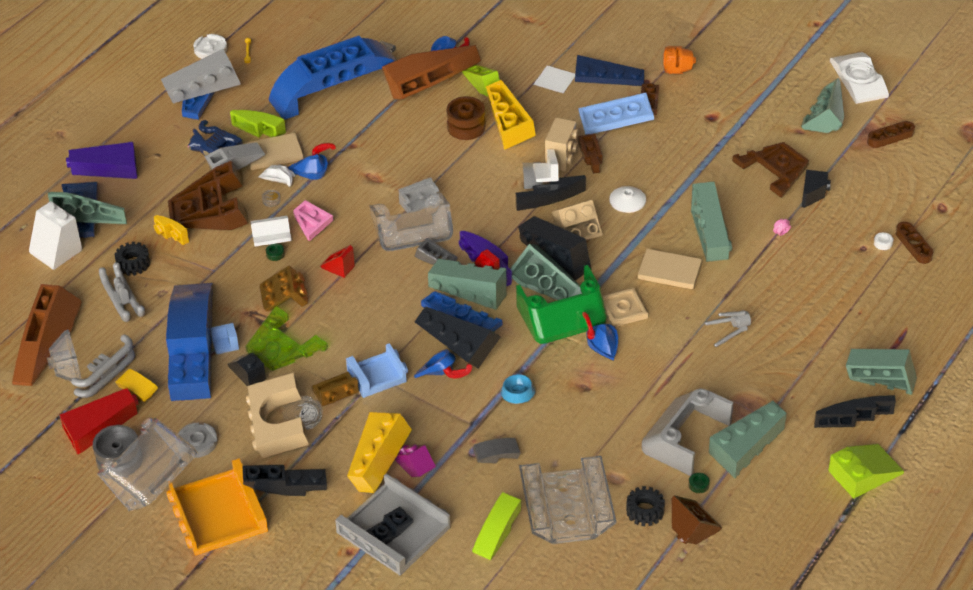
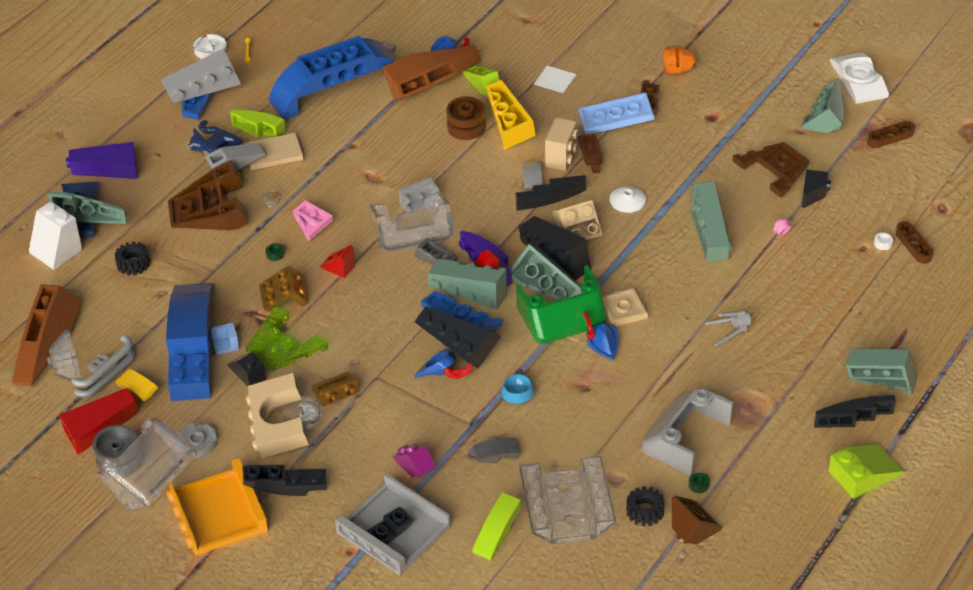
(121, 294): light grey piece -> none
(170, 228): yellow slope -> none
(270, 231): white panel -> none
(279, 174): white hat -> none
(315, 165): blue piece -> none
(377, 449): yellow wedge -> none
(378, 372): light blue panel -> none
(547, 171): white panel -> none
(603, 72): dark blue wing -> none
(669, 269): tan tile -> none
(747, 437): sand green wedge -> none

